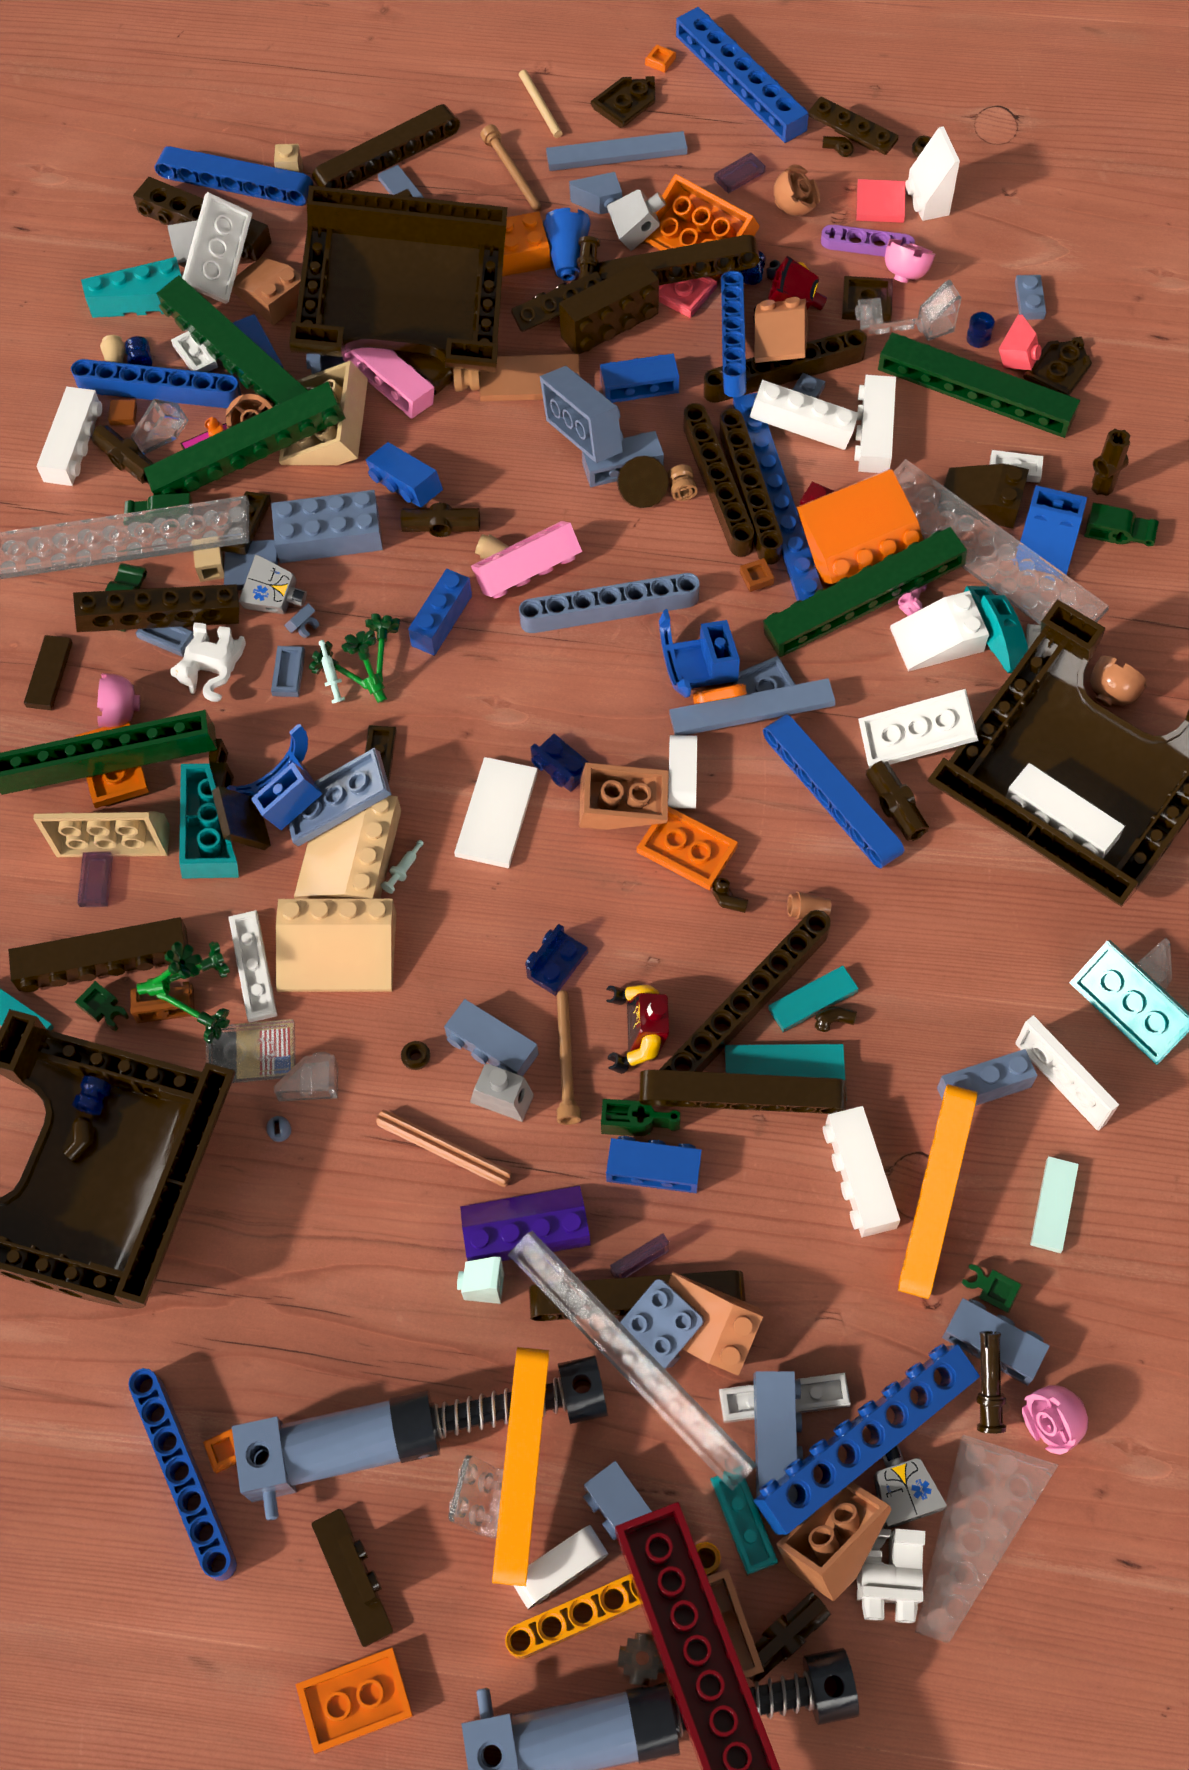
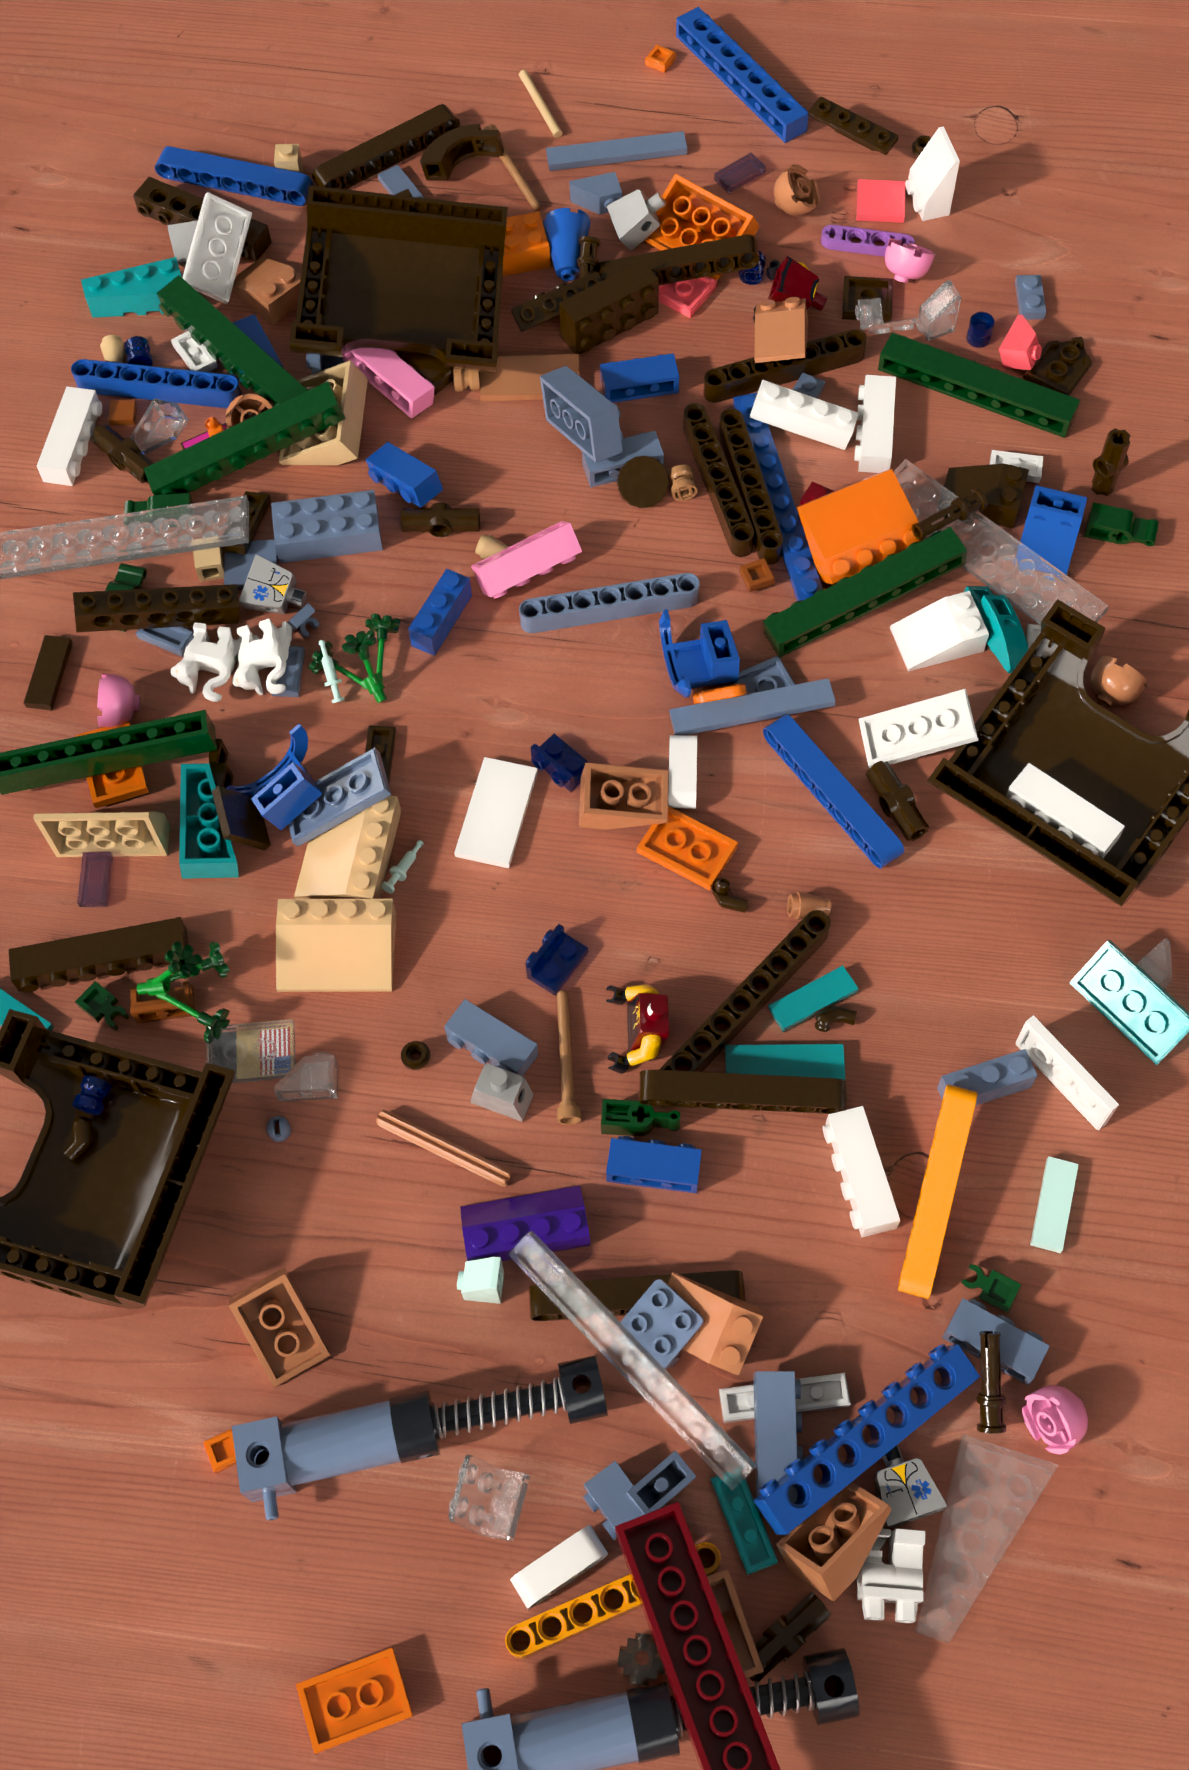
(192, 1484): blue beam -> none
(252, 966): white tile -> none
(261, 654): none -> white animal
(278, 1327): none -> nougat slope
(352, 1578): dark brown bracket -> none
(457, 146): none -> dark brown arch
(521, 1467): light orange beam -> none
(625, 99): dark brown tile -> none
(640, 1257): tile -> none
(661, 1484): none -> sand blue slope
(733, 334): blue beam -> none
(840, 144): dark brown arm -> none
(909, 601): bright pink bar -> none
(957, 510): none -> dark brown pin

